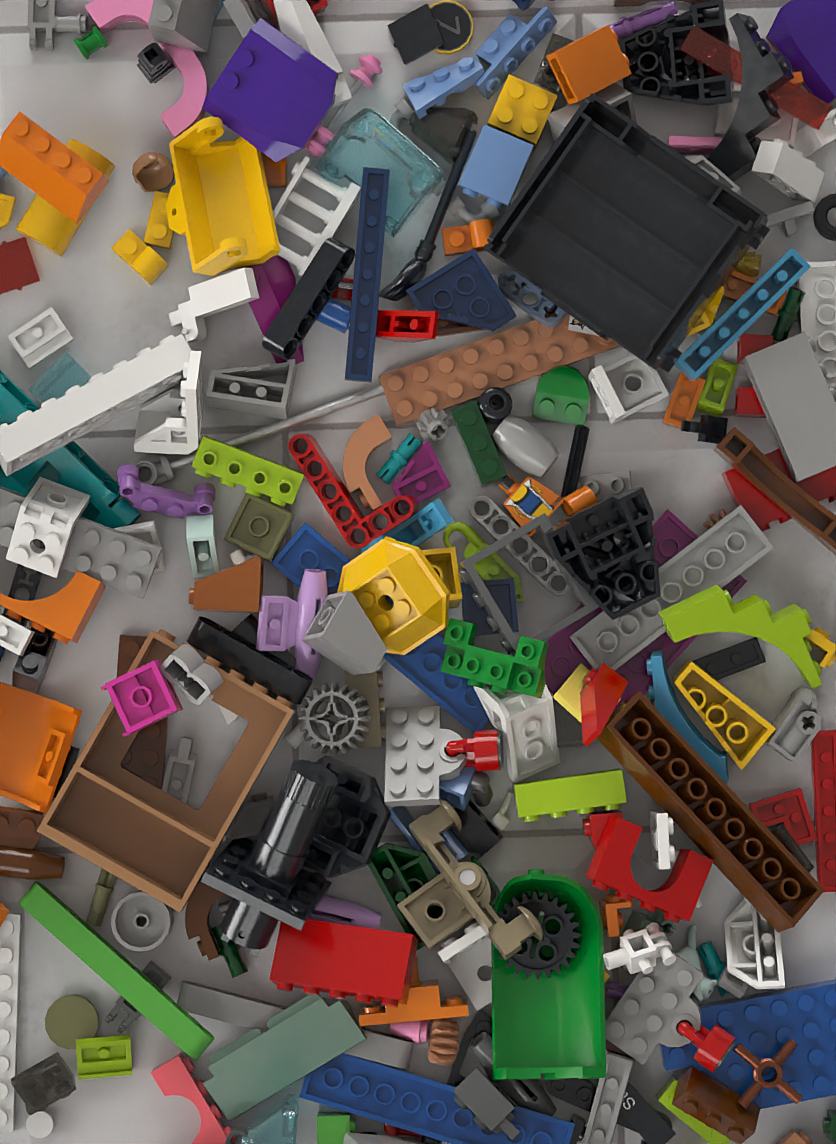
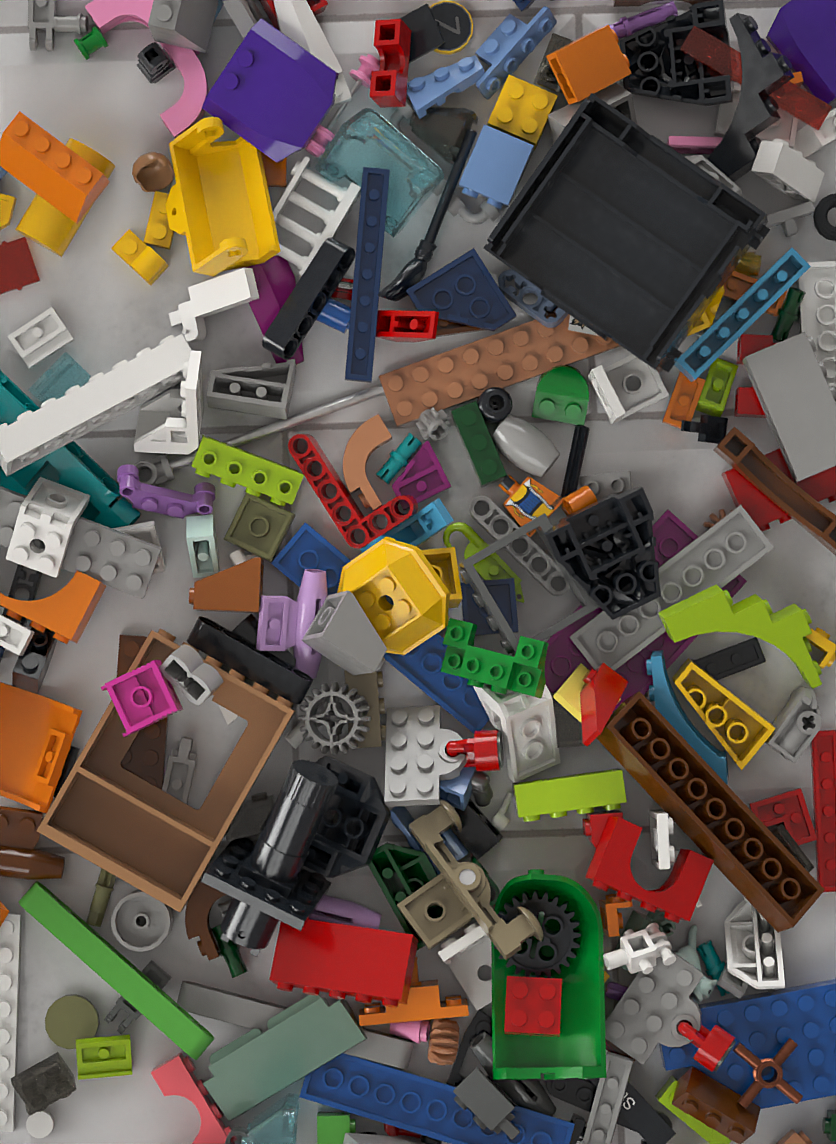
(393, 44): none -> red arch
(464, 238): orange plate -> none
(533, 1006): none -> red brick

